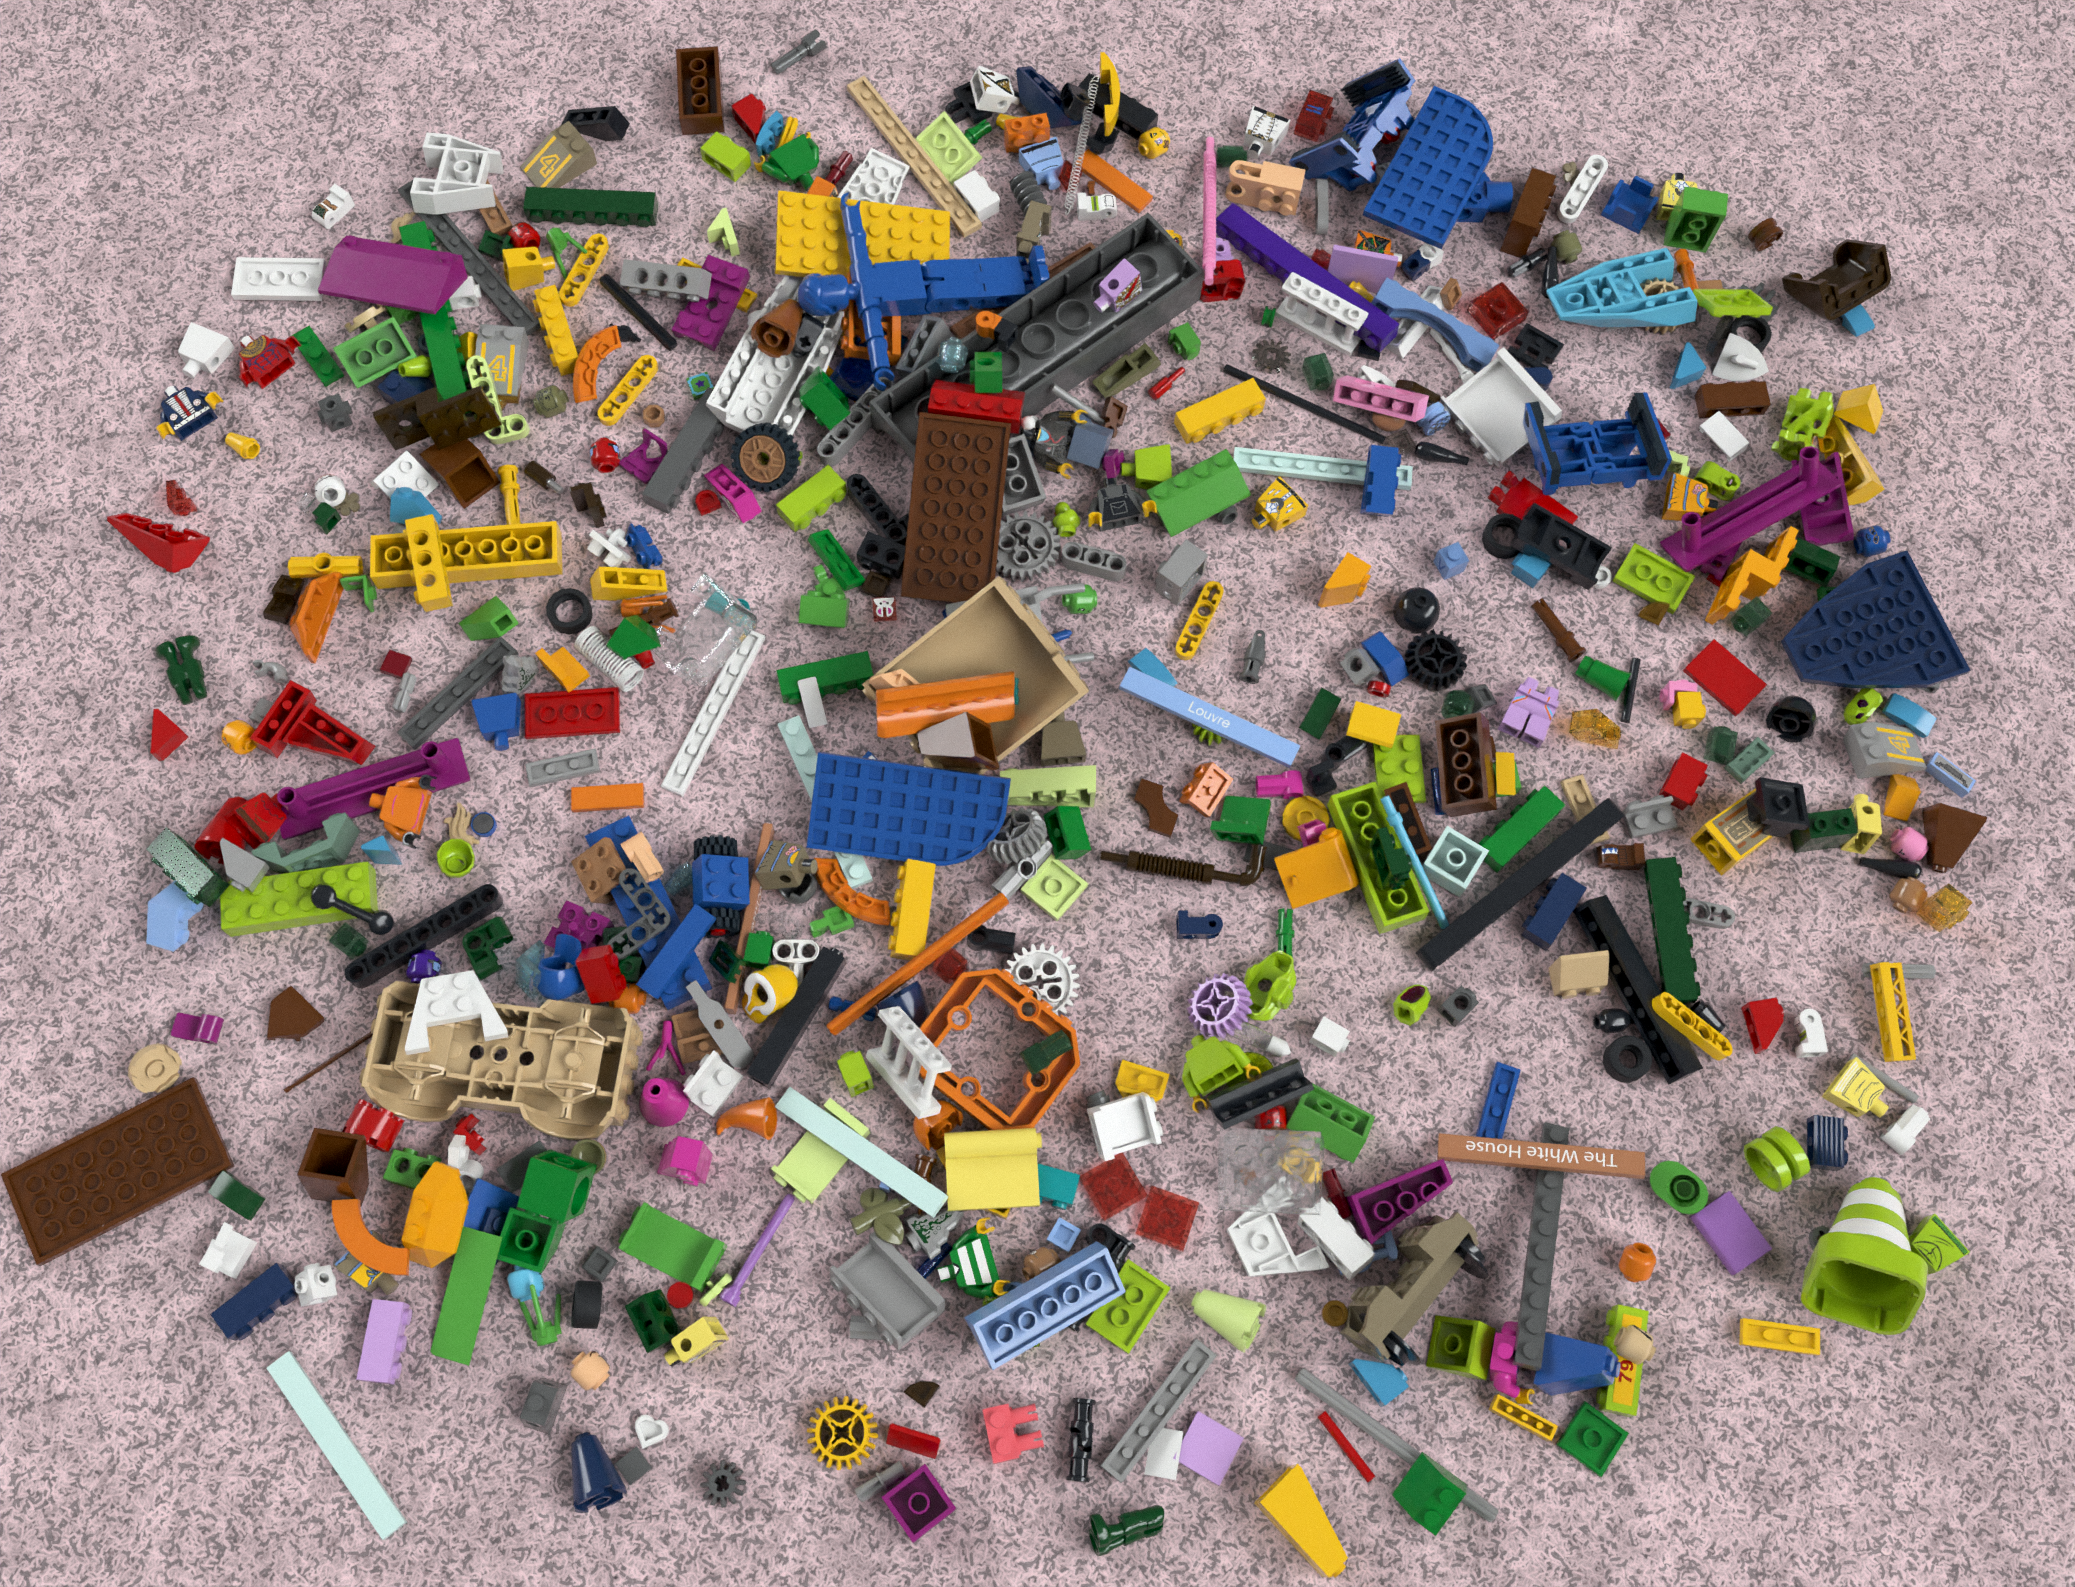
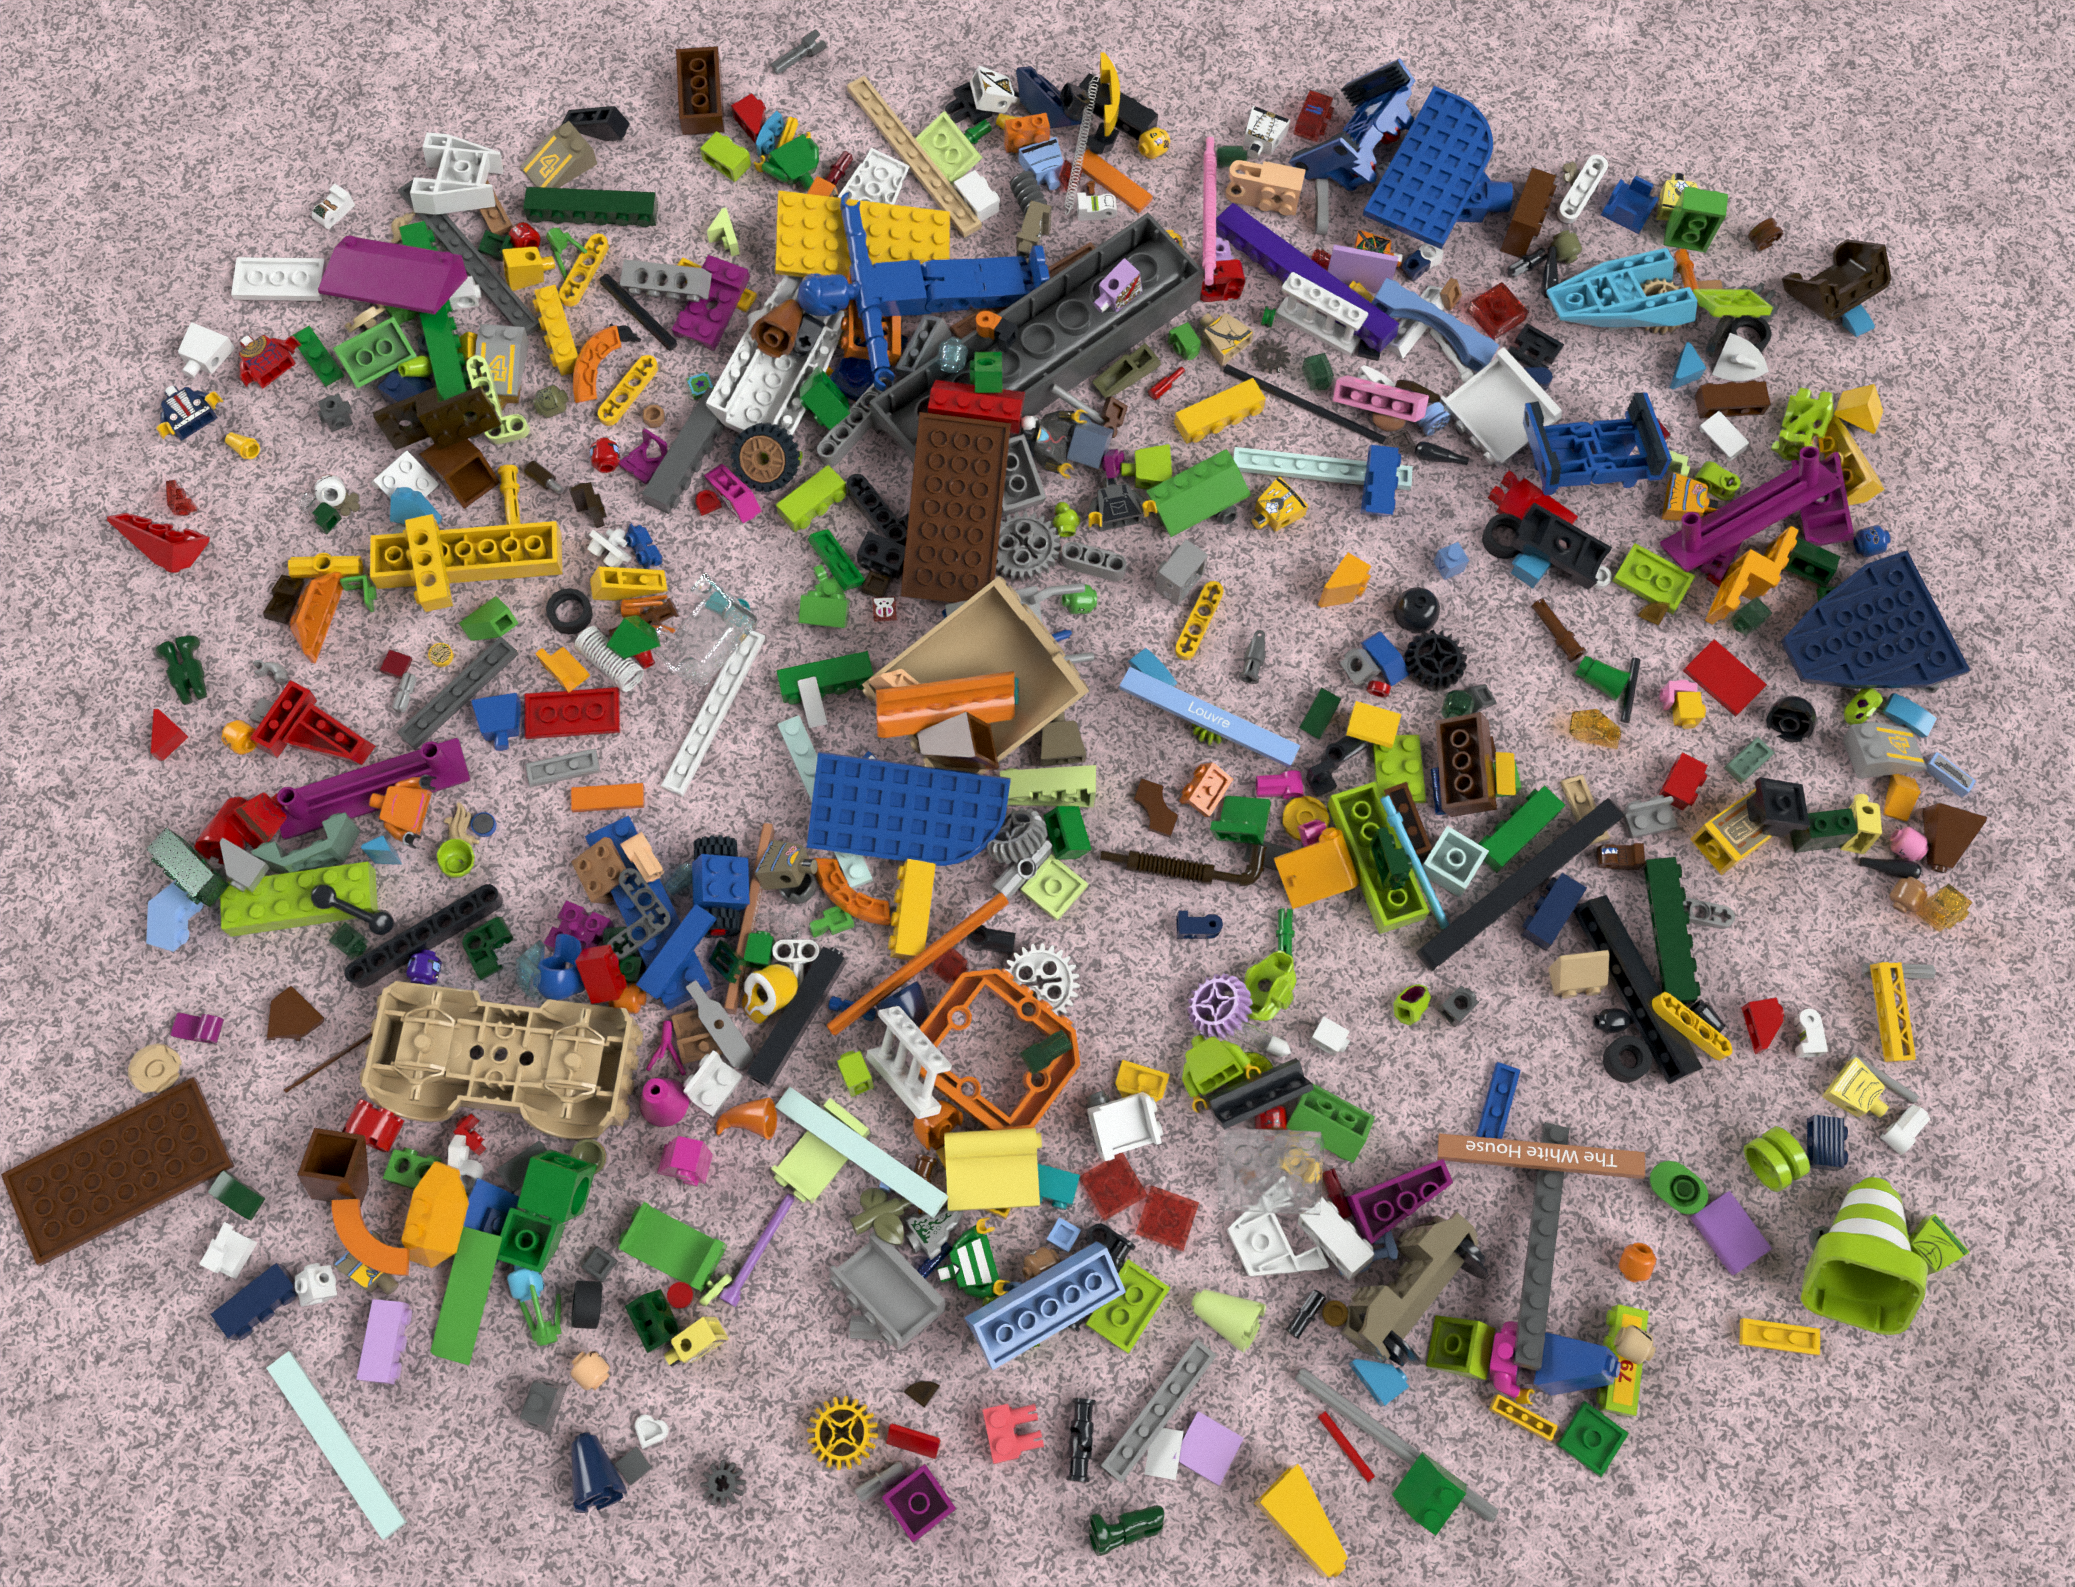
(441, 654): none -> tile
(451, 1000): white wing -> none
(518, 673): light grey rock -> none
(1225, 336): none -> tan torso
(1305, 1314): none -> black axle
(1534, 705): lavender hips -> none
(1720, 745): clear green brick -> none

